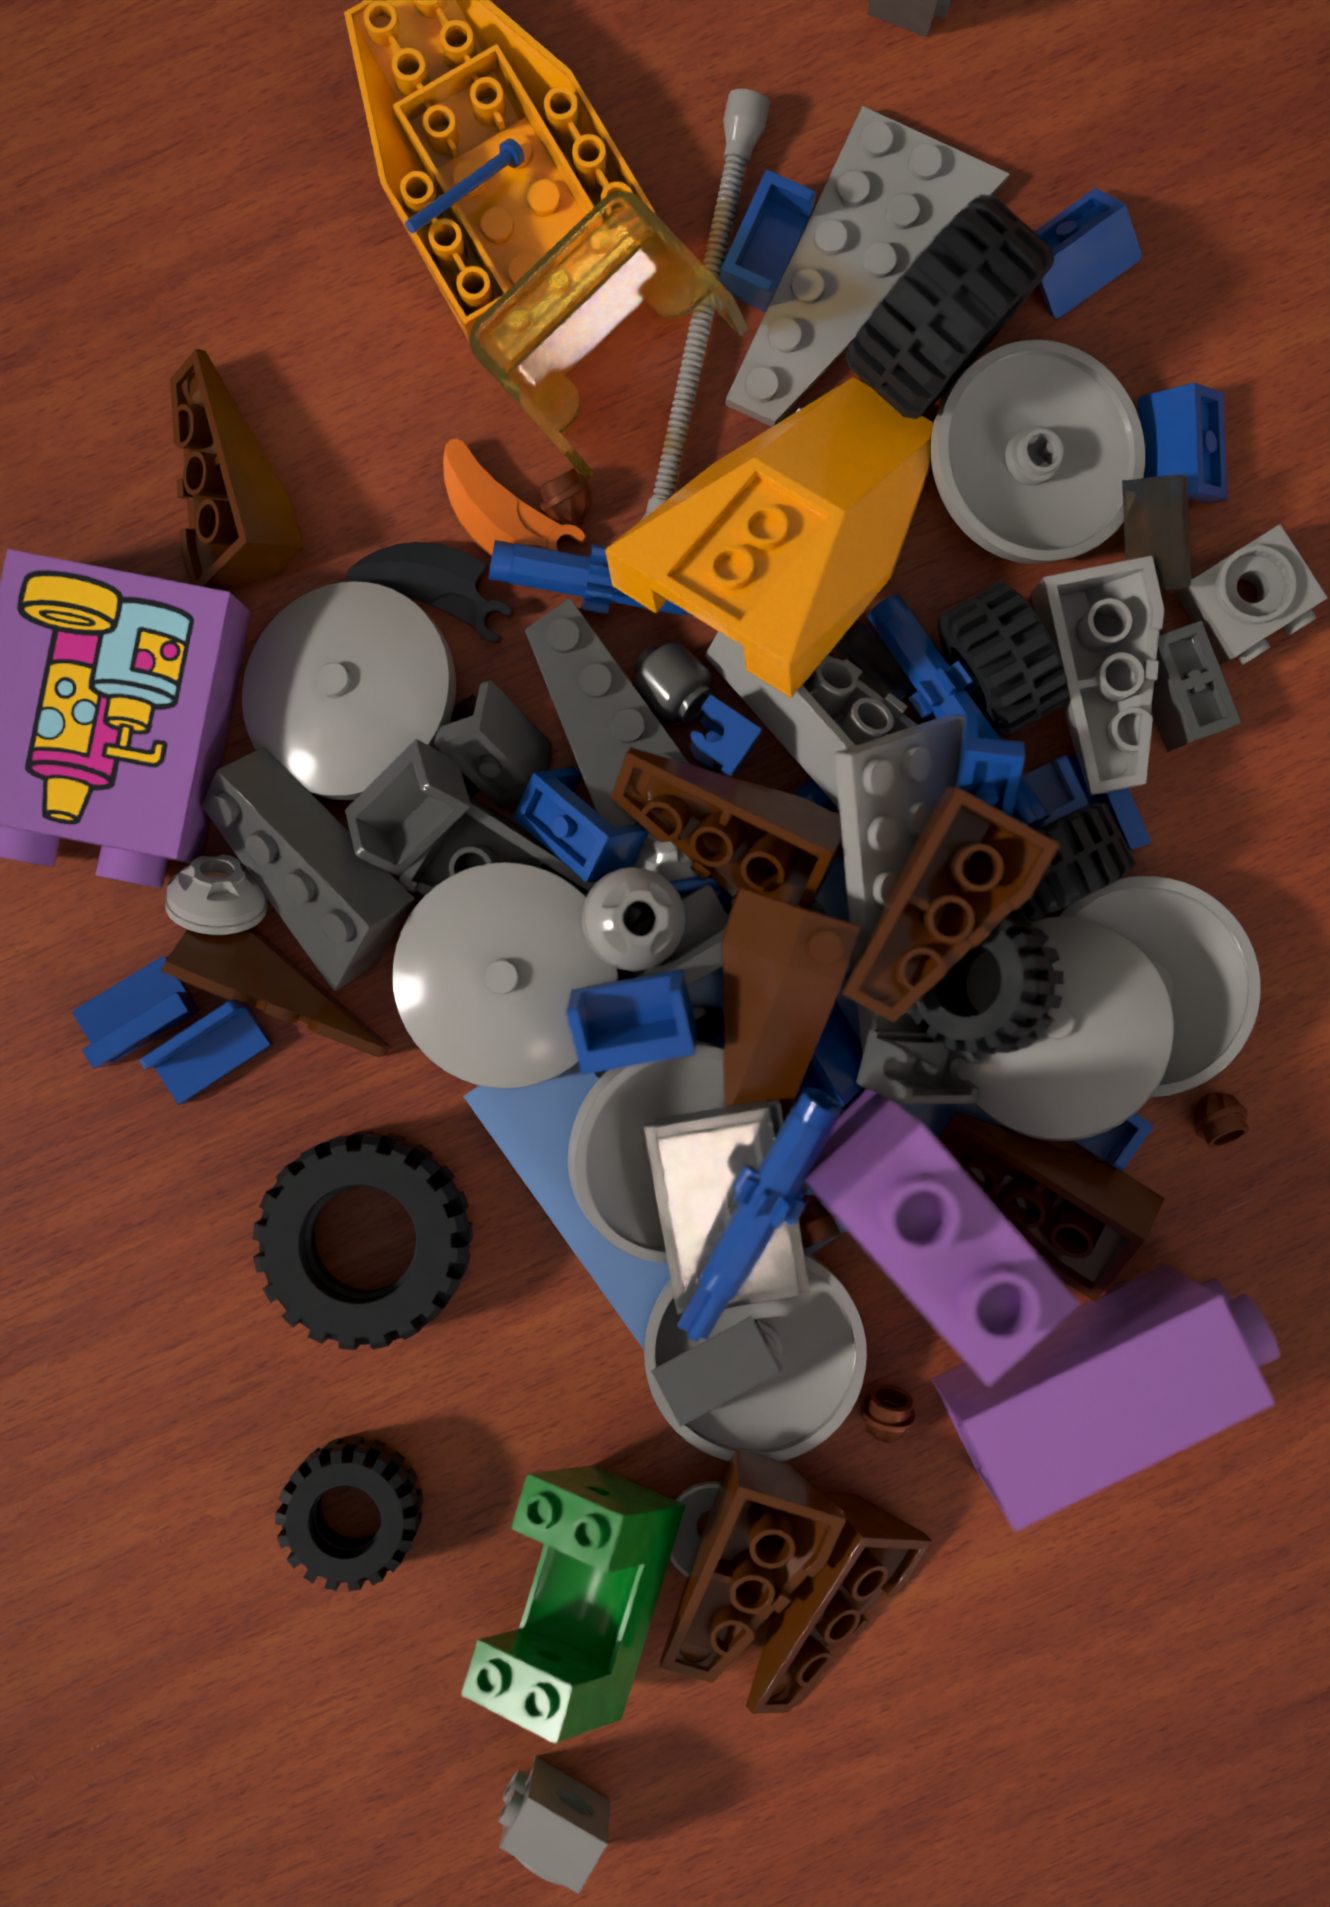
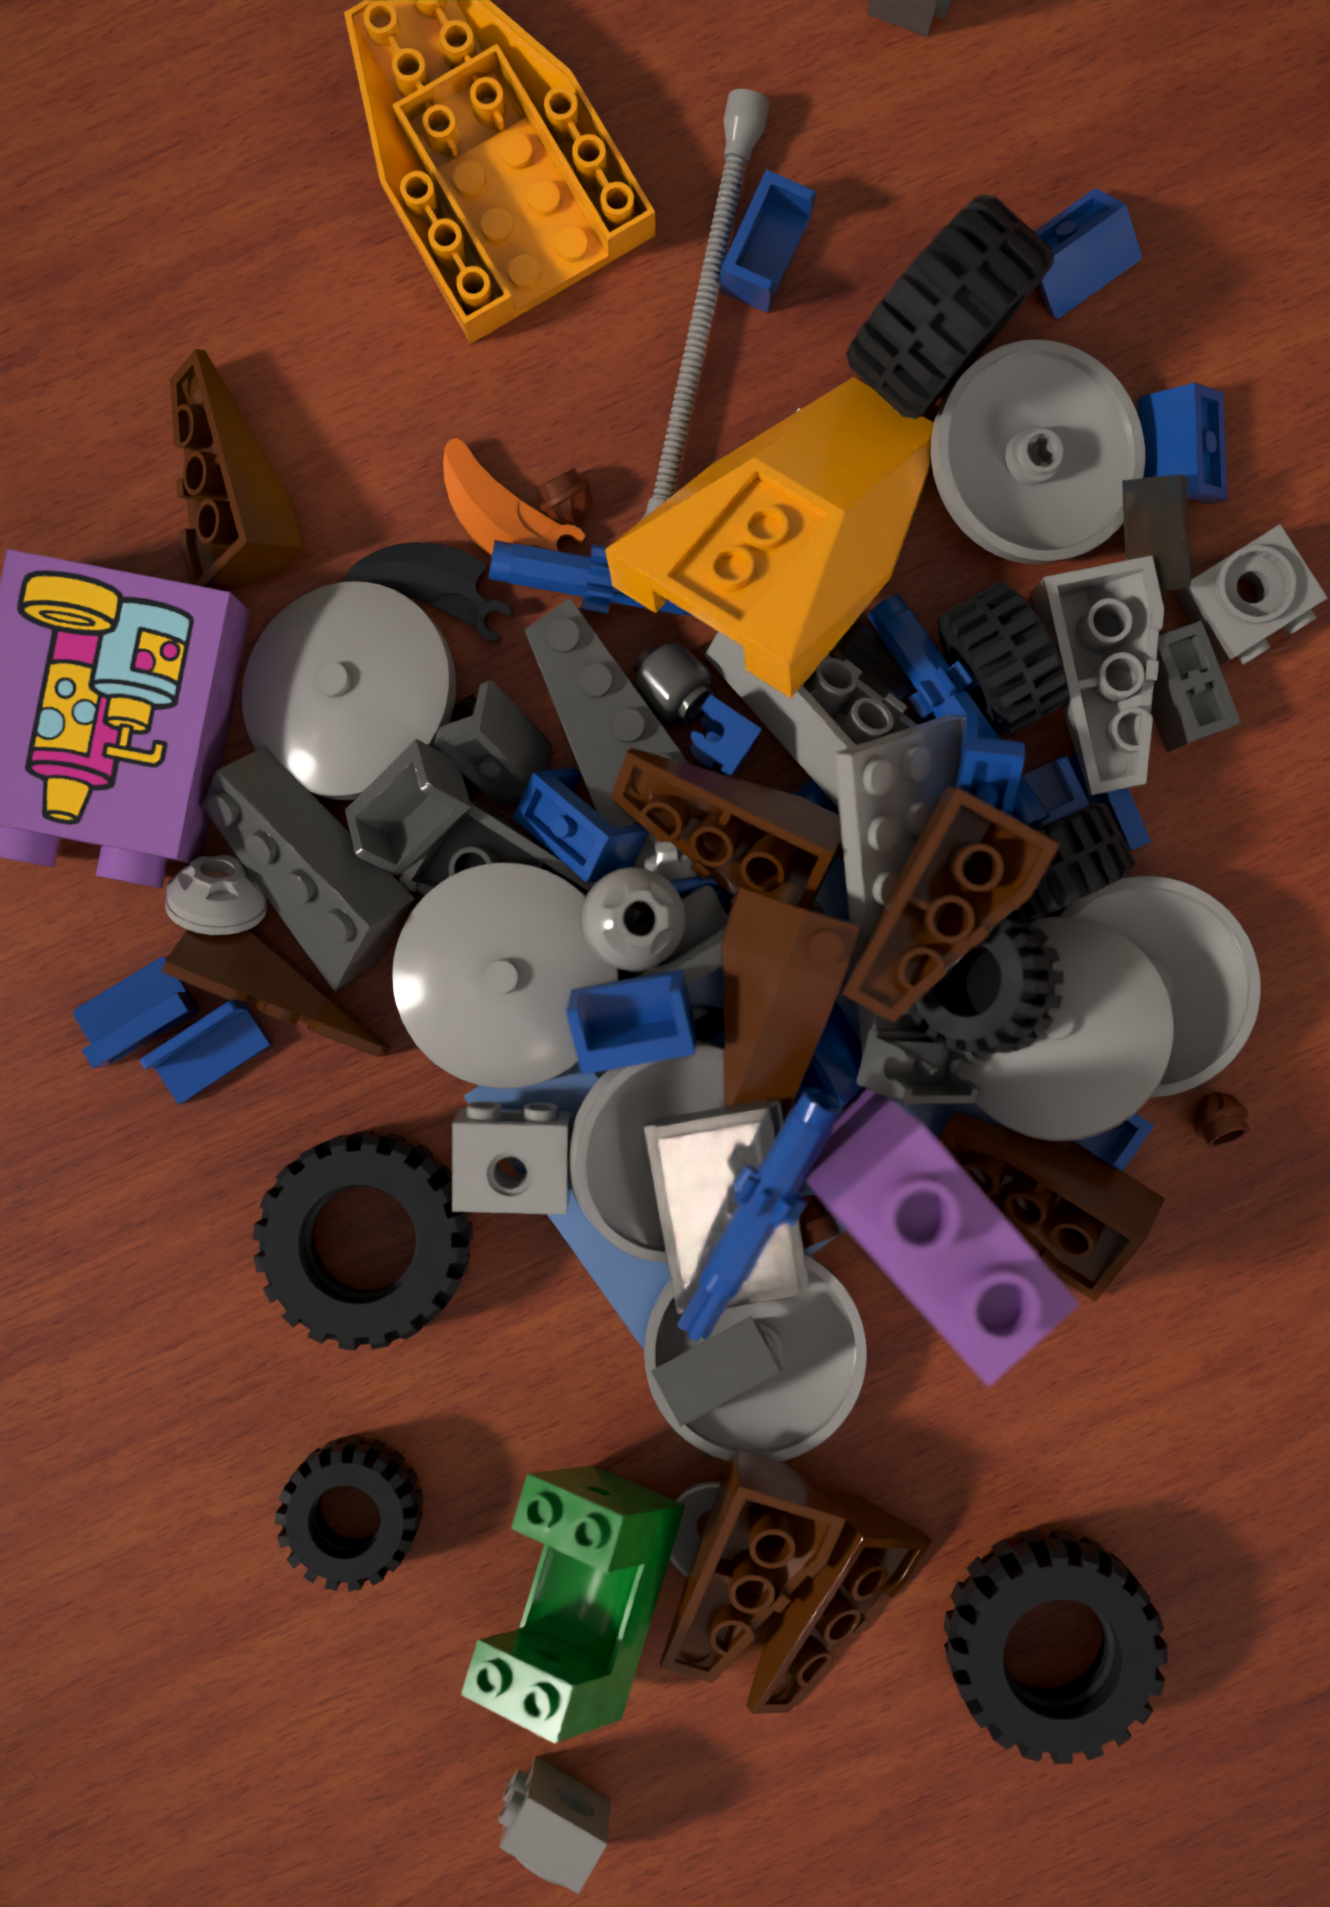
(510, 154): blue piece -> none
(533, 1135): none -> light grey brick
(578, 297): clear yellow windscreen -> none
(869, 225): light grey wing -> none
(888, 1413): copper plate -> none
(1098, 1702): none -> black tyre
(1112, 1392): medium lavender brick -> none

